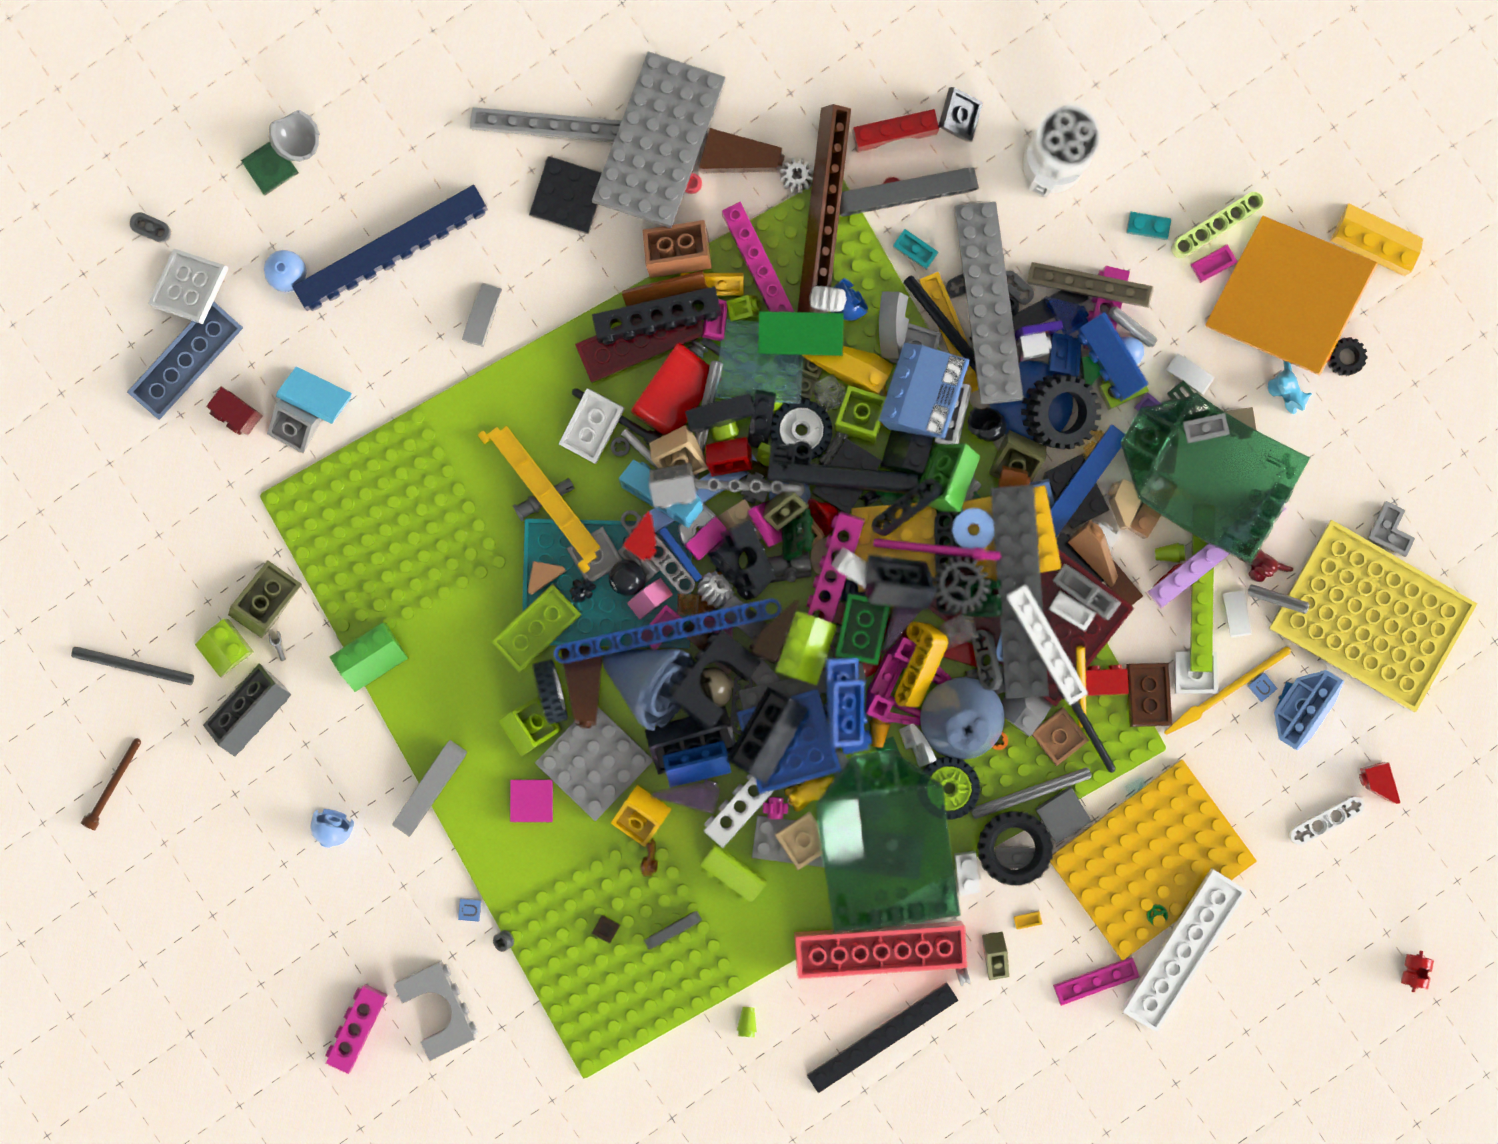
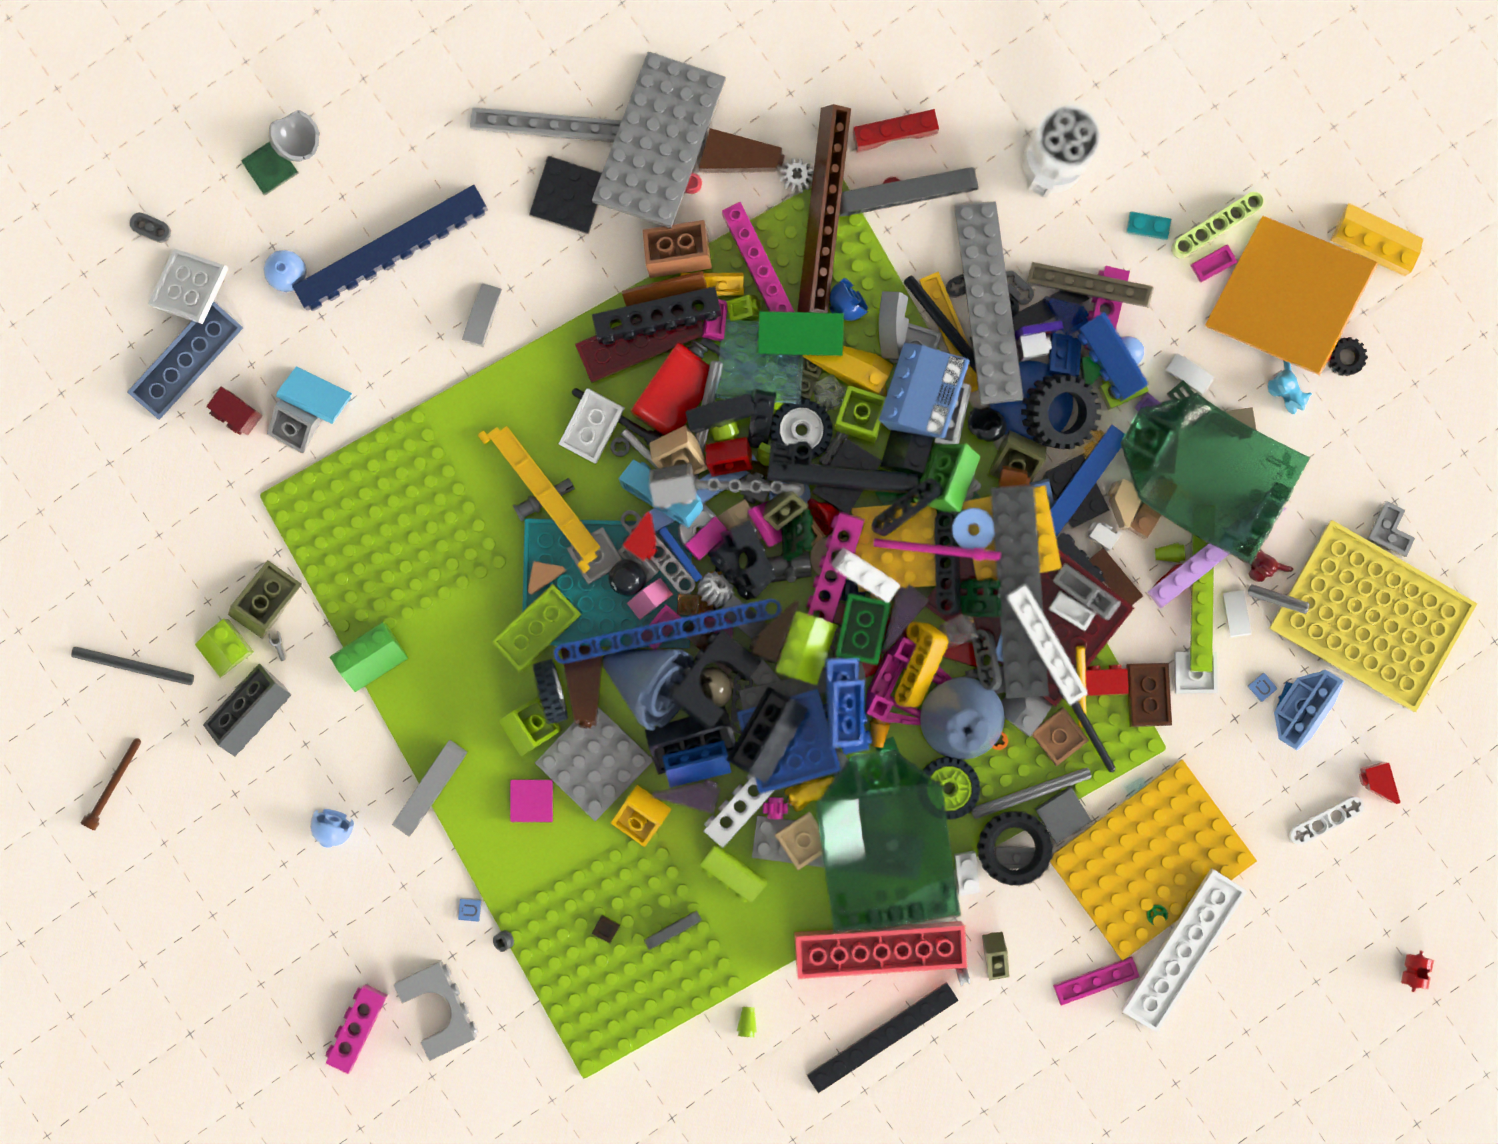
(581, 590): black plant -> none
(649, 864): reddish brown plate -> none
(828, 298): white gear -> none
(870, 497): black bush -> none
(899, 582): black slope -> none
(915, 249): teal plate -> none
(915, 739): white slope -> none
(960, 114): plate -> none
(978, 577): dark grey gear -> none
(1028, 920): yellow piece -> none
(1093, 548): medium nougat slope -> none
(1132, 326): light grey axle -> none
(1195, 712): yellow piece -> none
(1206, 428): light grey plate -> none

